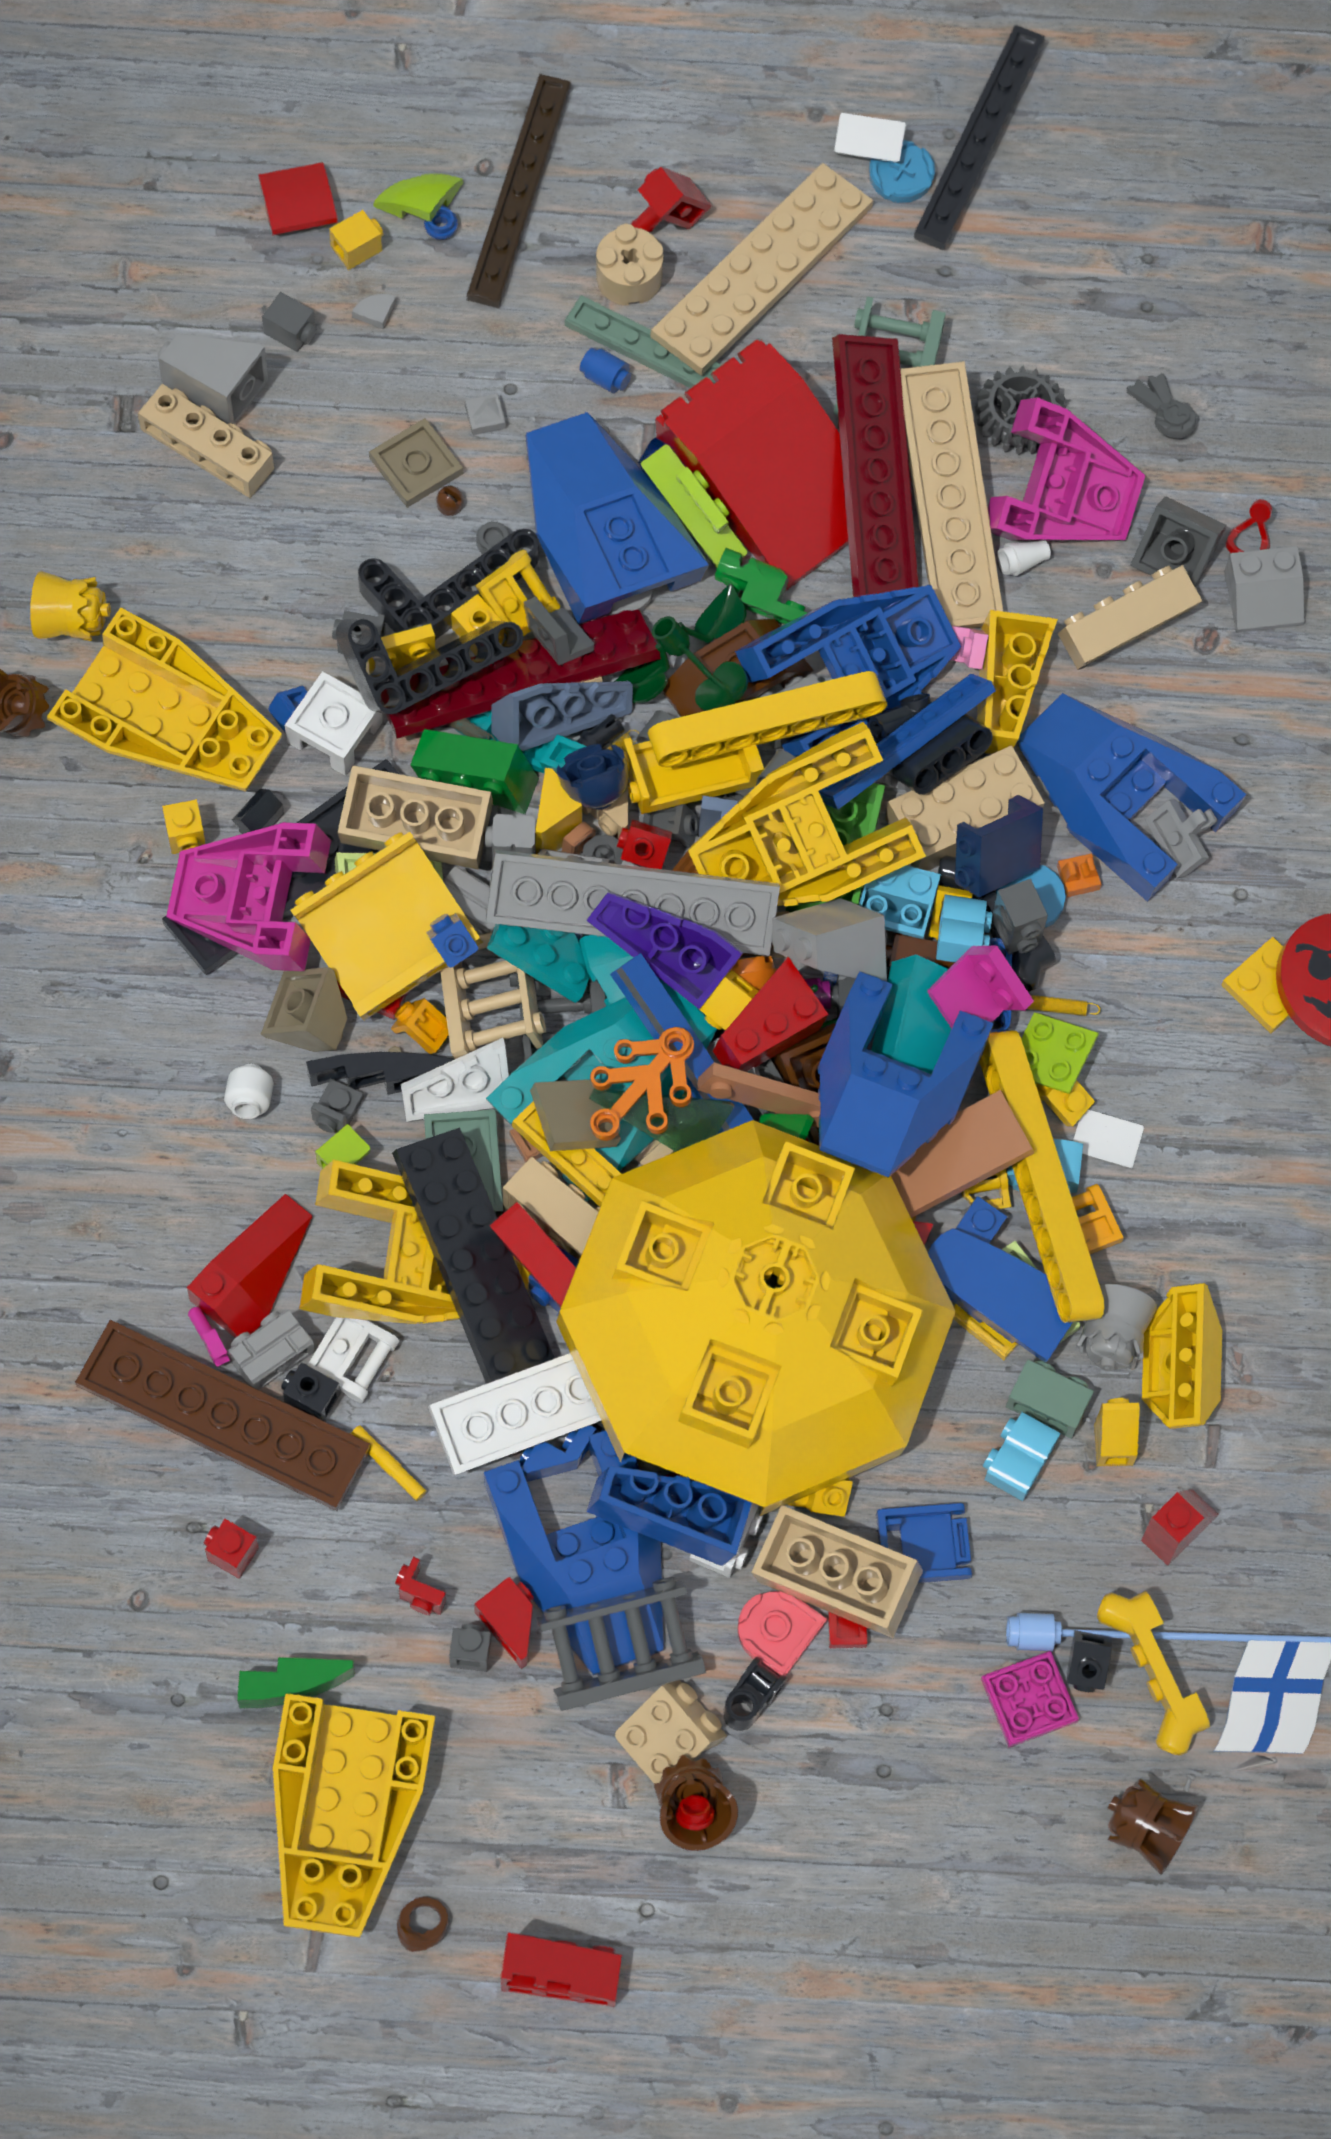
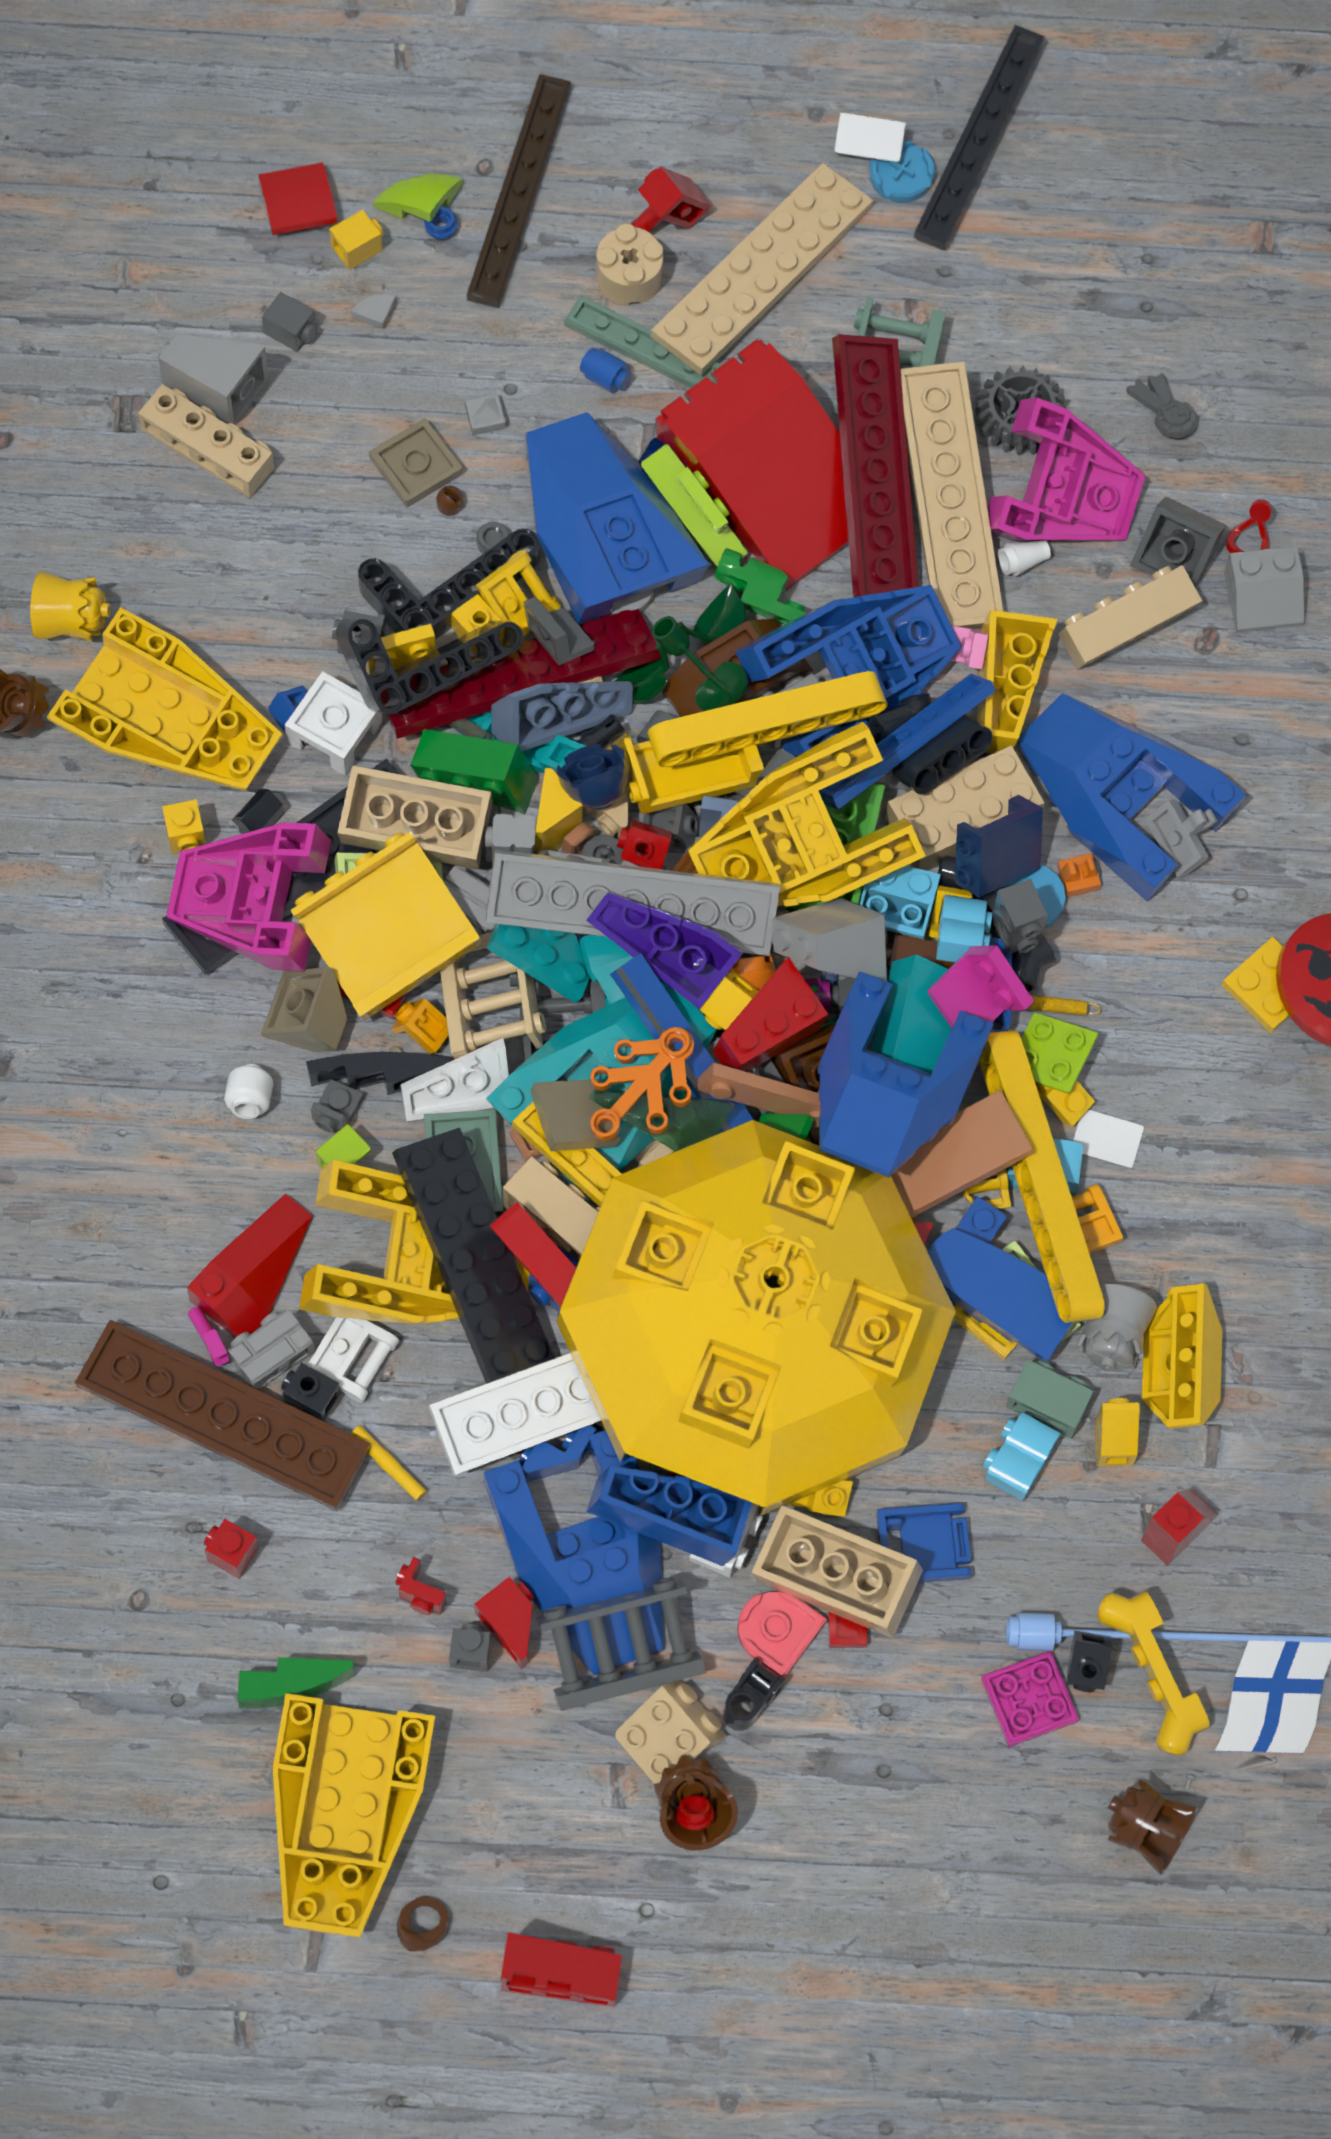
(451, 939): blue bracket -> none

